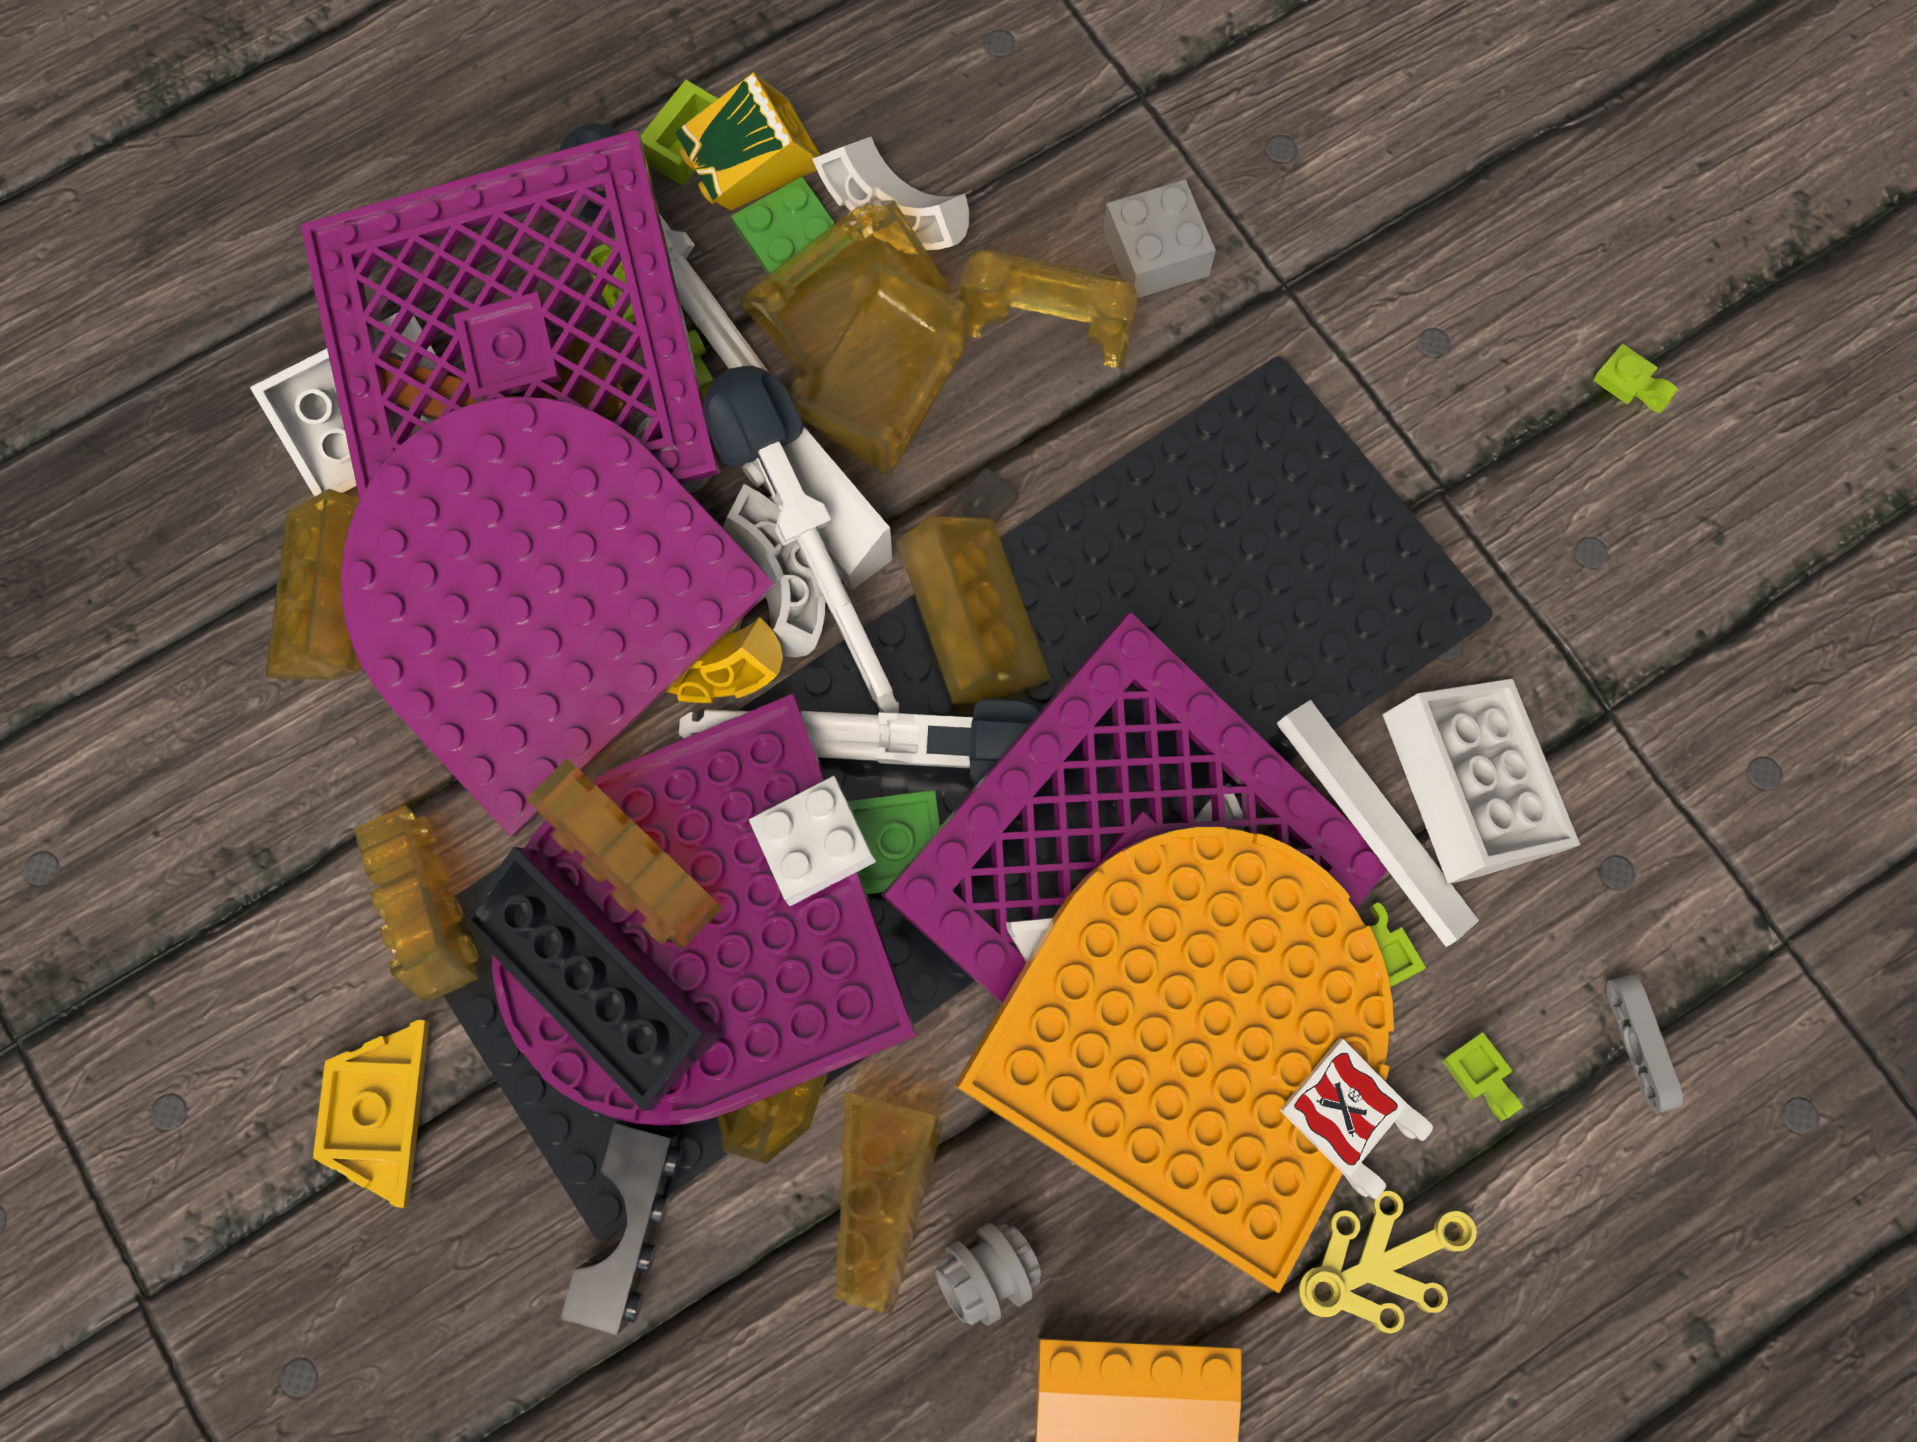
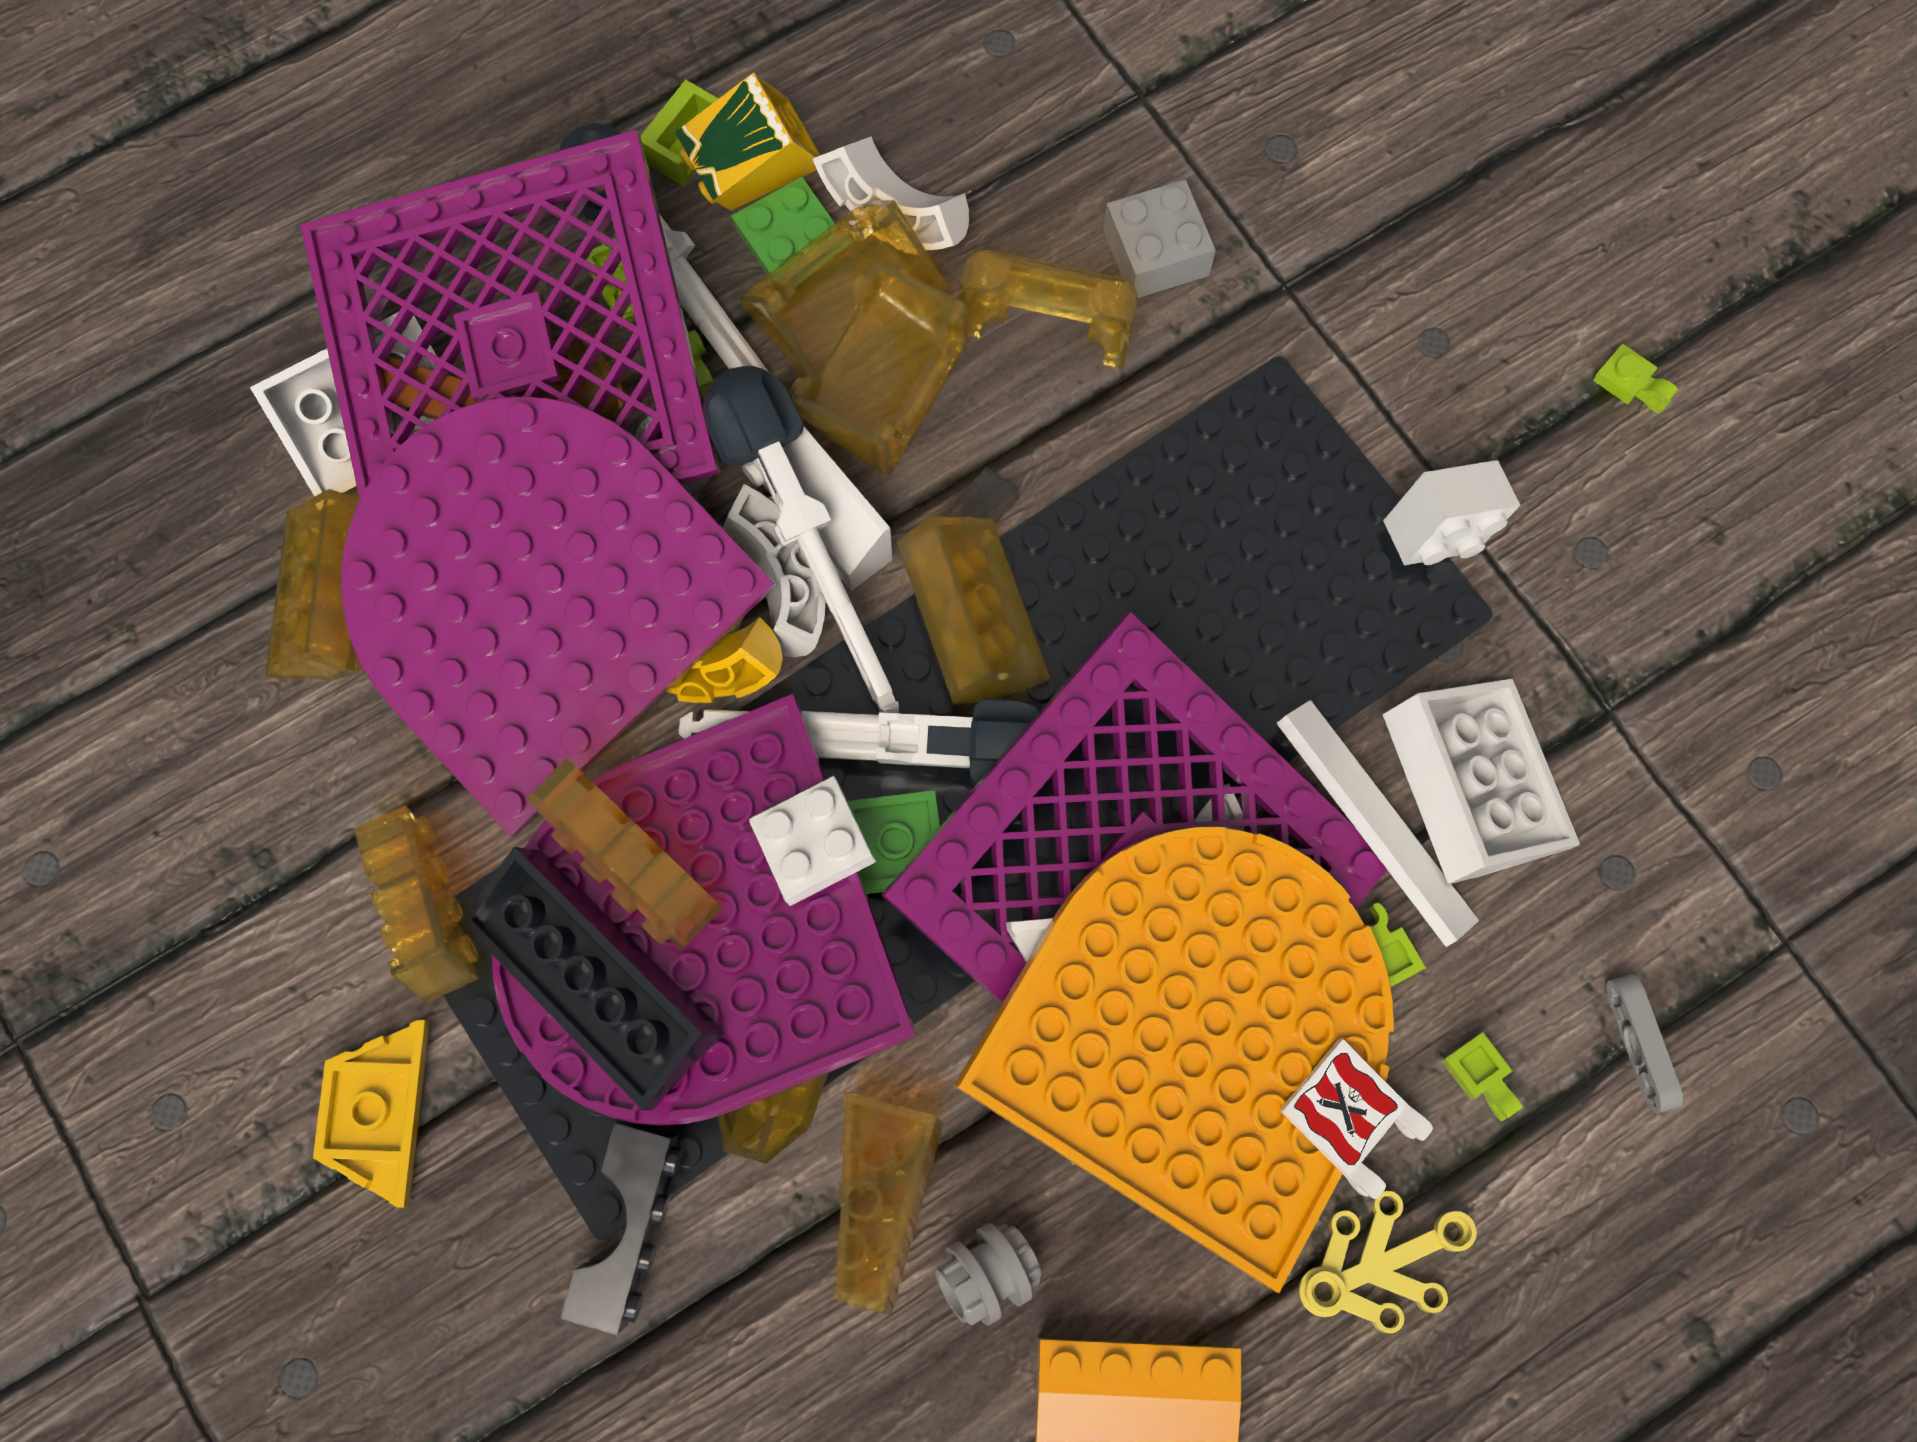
(1451, 513): none -> white brick

